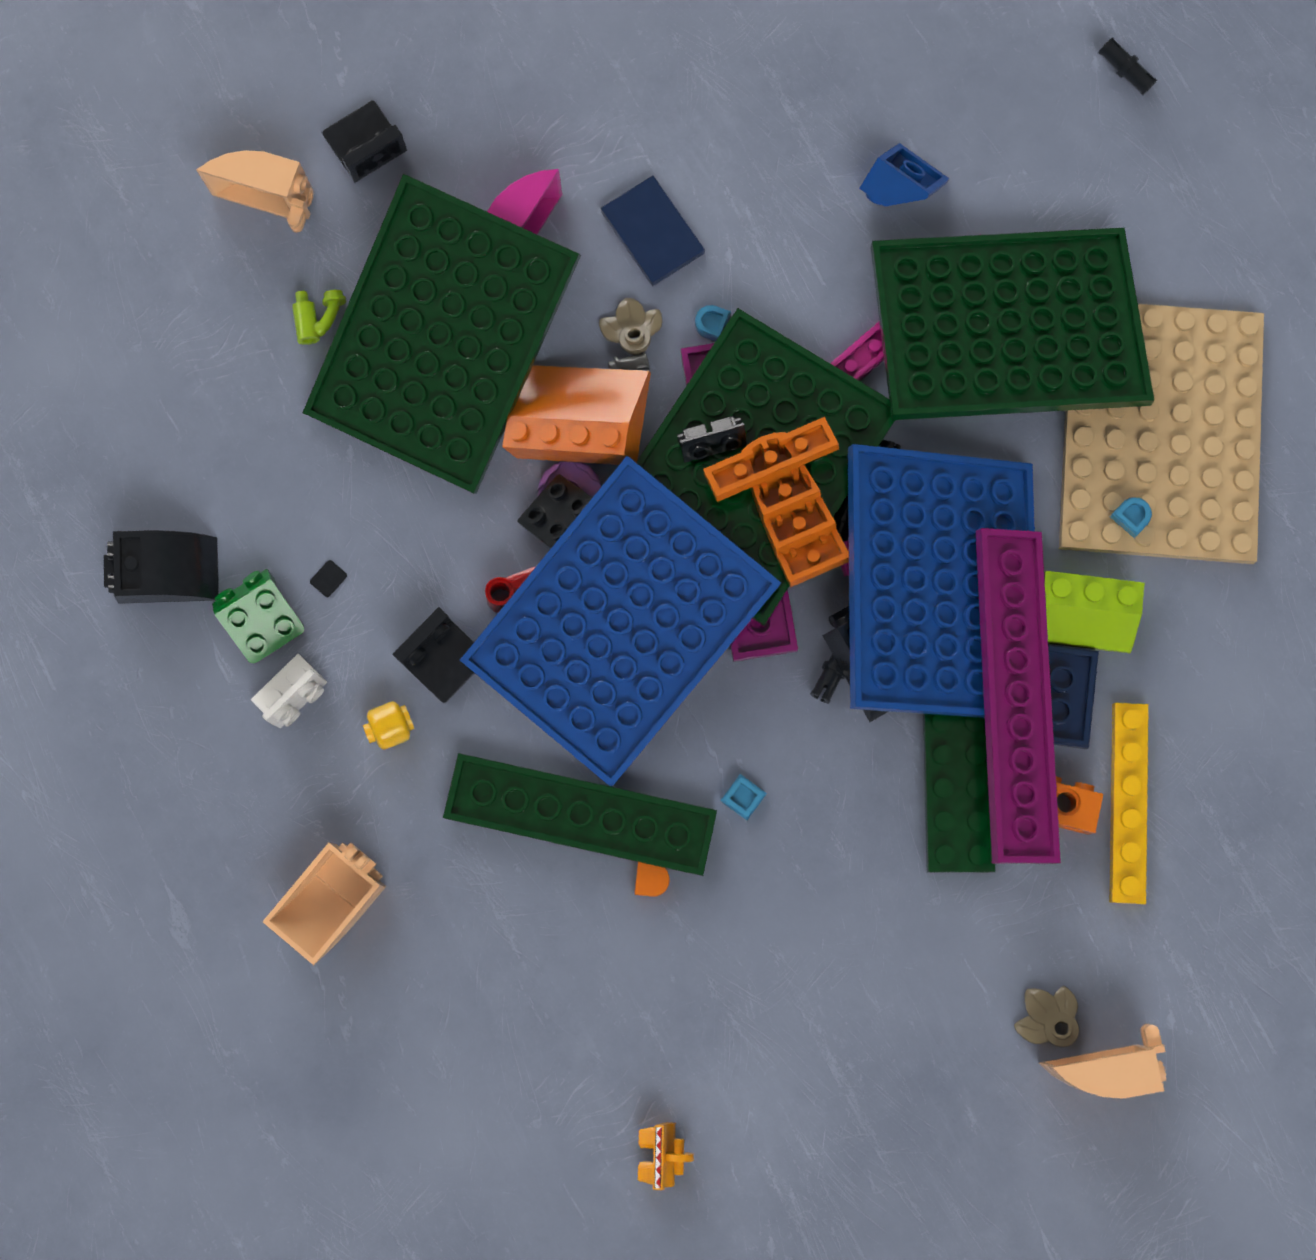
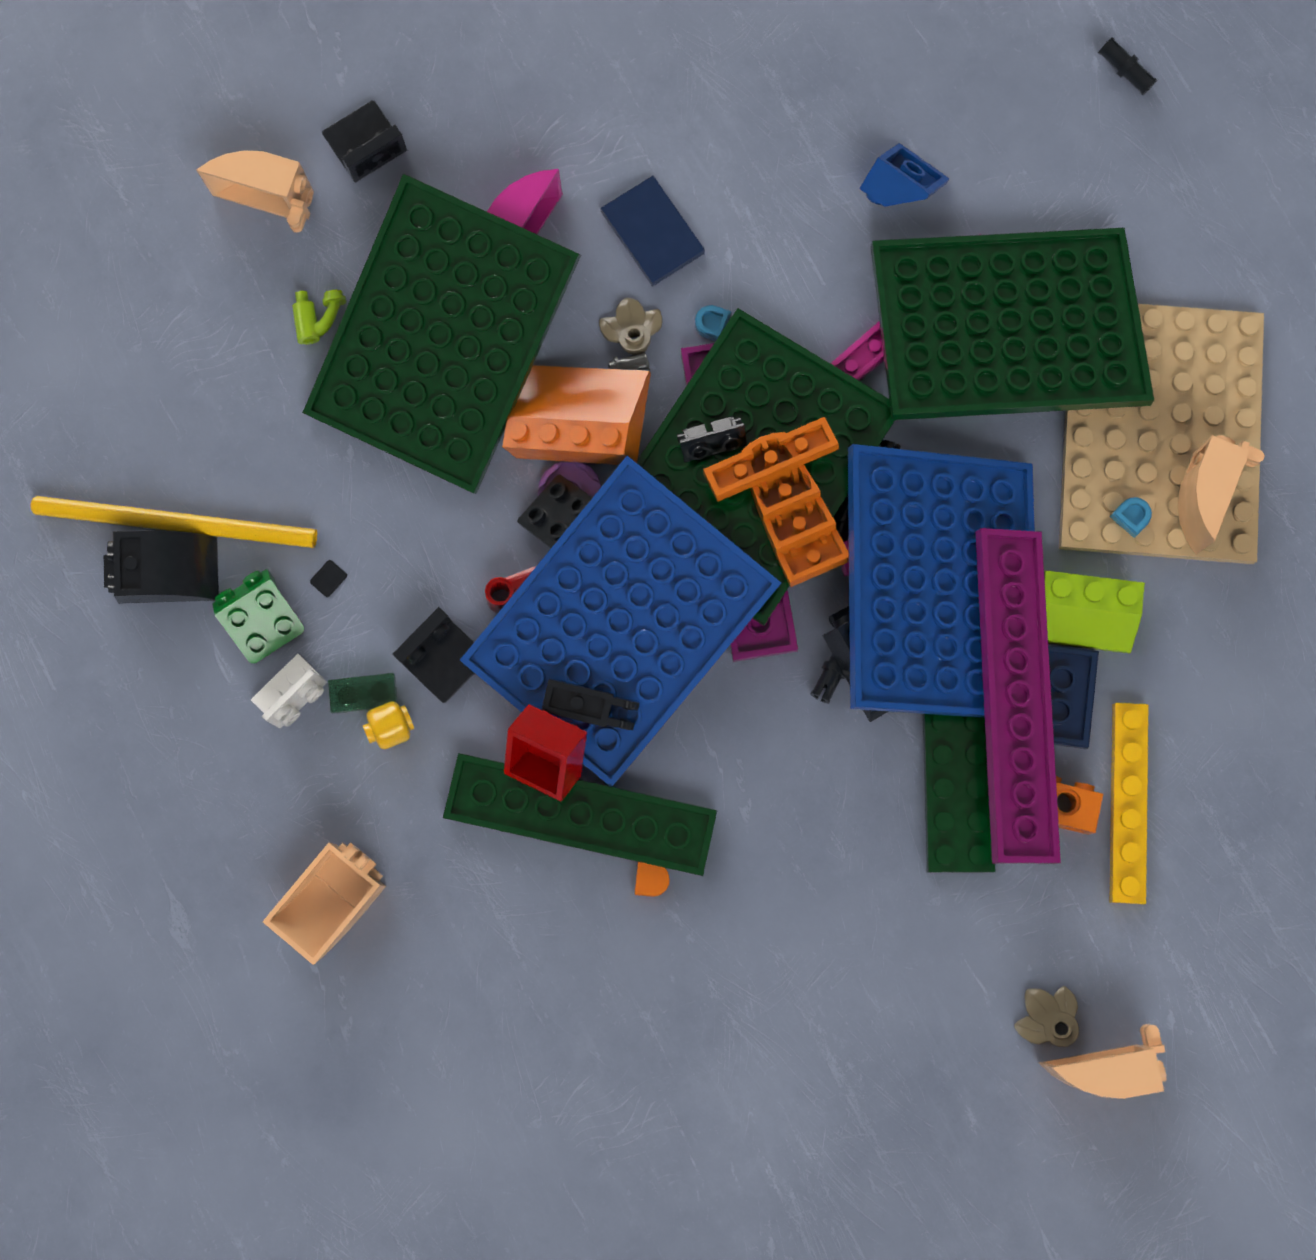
(174, 521): none -> yellow piece
(361, 692): none -> clear green plate
(544, 752): none -> red piece
(586, 704): none -> black hinge
(667, 1156): light orange hips -> none
(743, 797): dark azure tile -> none
(1210, 487): none -> light nougat piece

